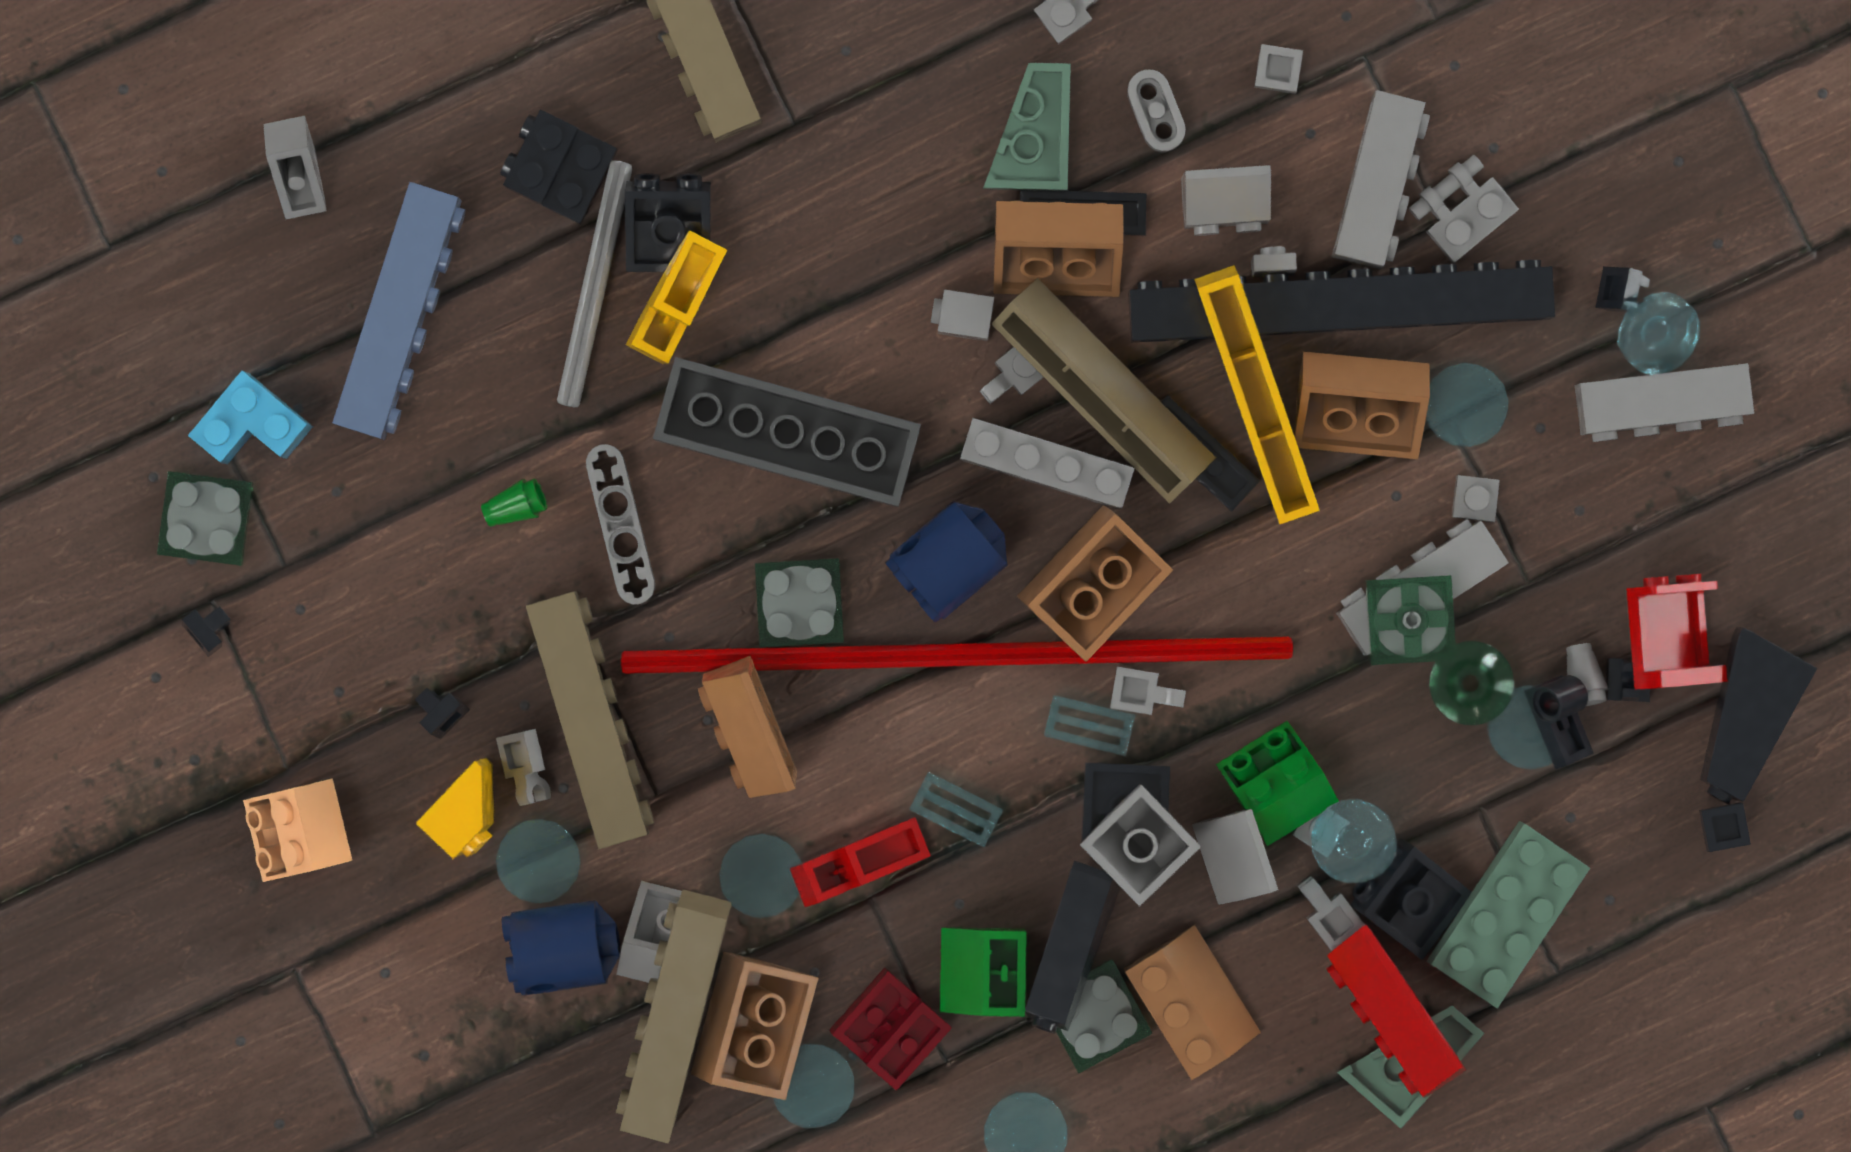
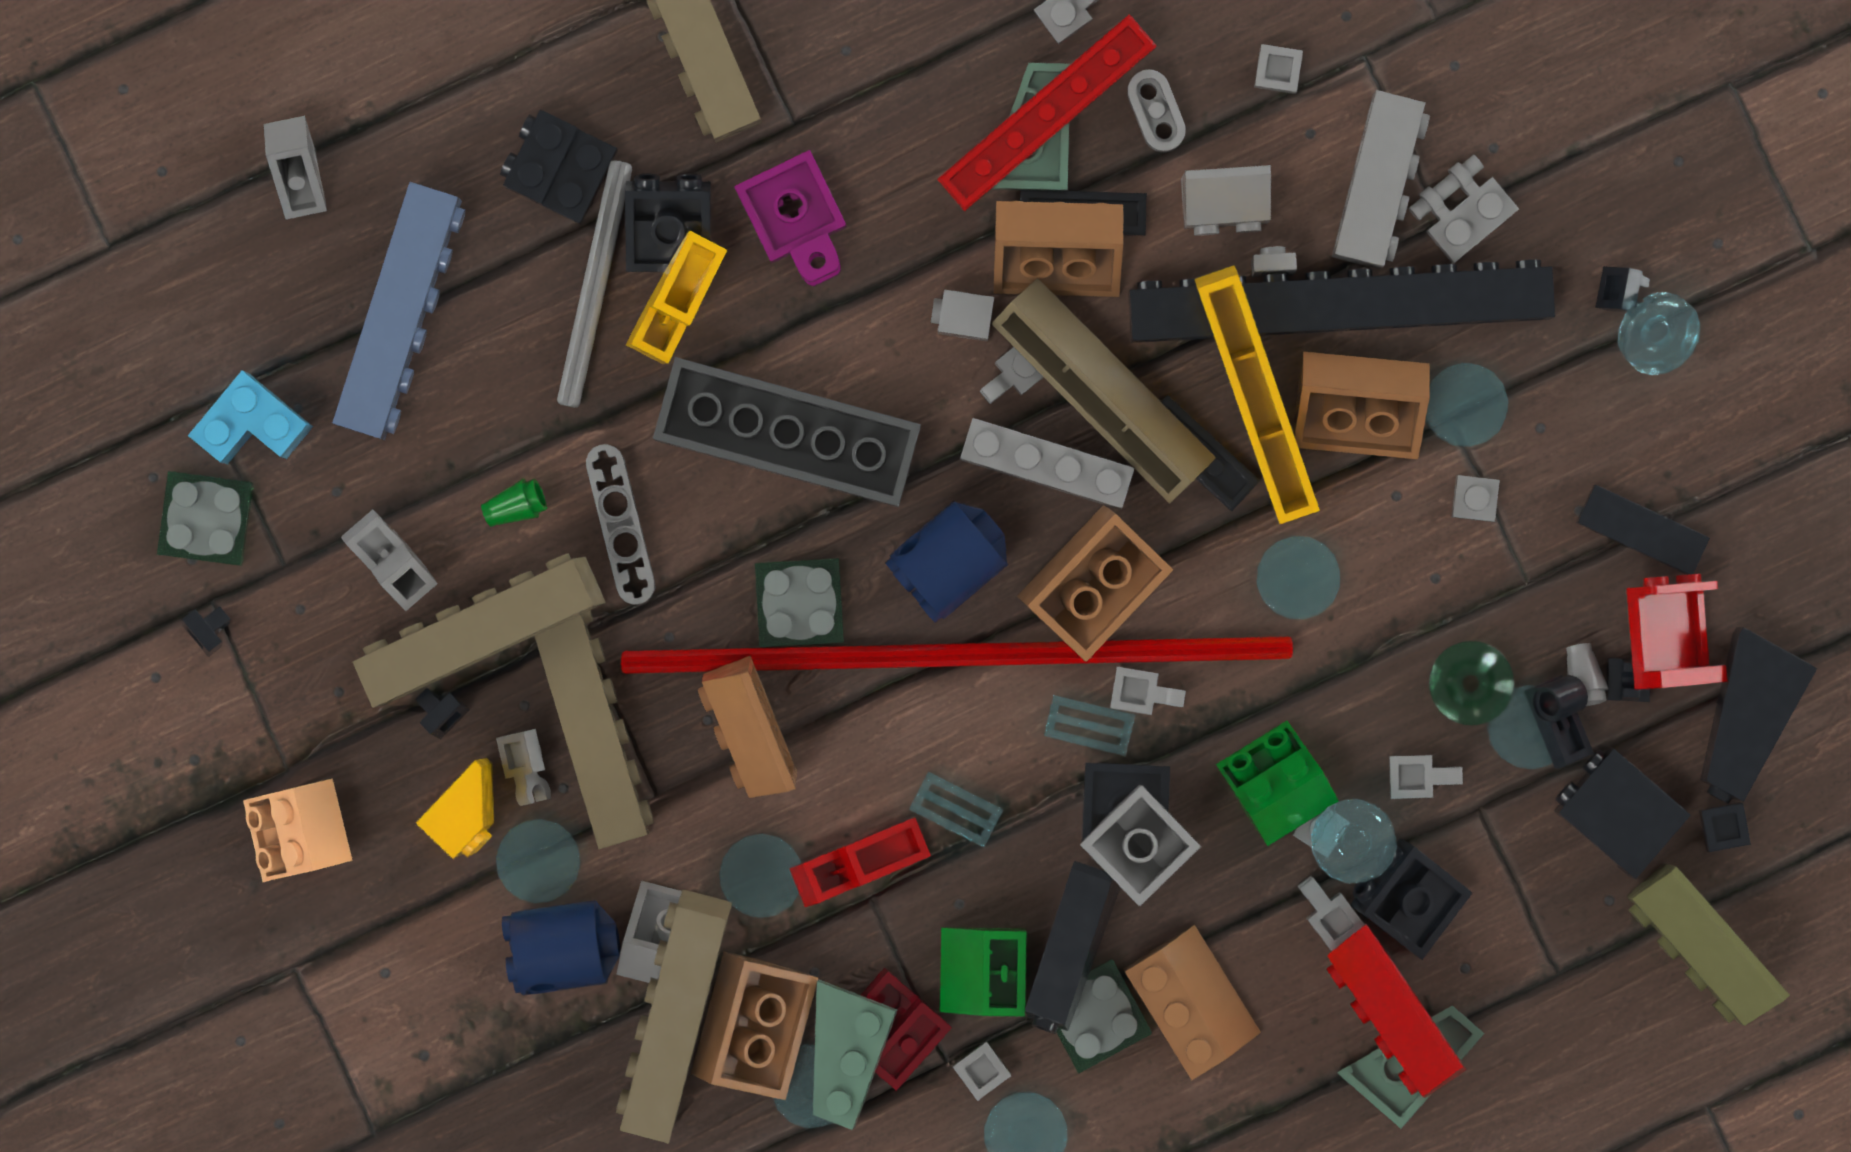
(389, 560): none -> light grey brick
(478, 631): none -> dark tan brick
(804, 235): none -> magenta plate
(847, 1051): none -> sand green wing
(981, 1070): none -> light grey plate
(1047, 113): none -> red tile
(1235, 857): light grey slope -> none
(1298, 577): none -> clear light blue tile
(1410, 620): clear green piece -> none
(1415, 776): none -> light grey plate
(1467, 556): light grey brick -> none
(1508, 914): sand green plate -> none
(1620, 811): none -> black panel
(1642, 530): none -> black tile
(1664, 400): light grey brick -> none
(1706, 945): none -> olive slope

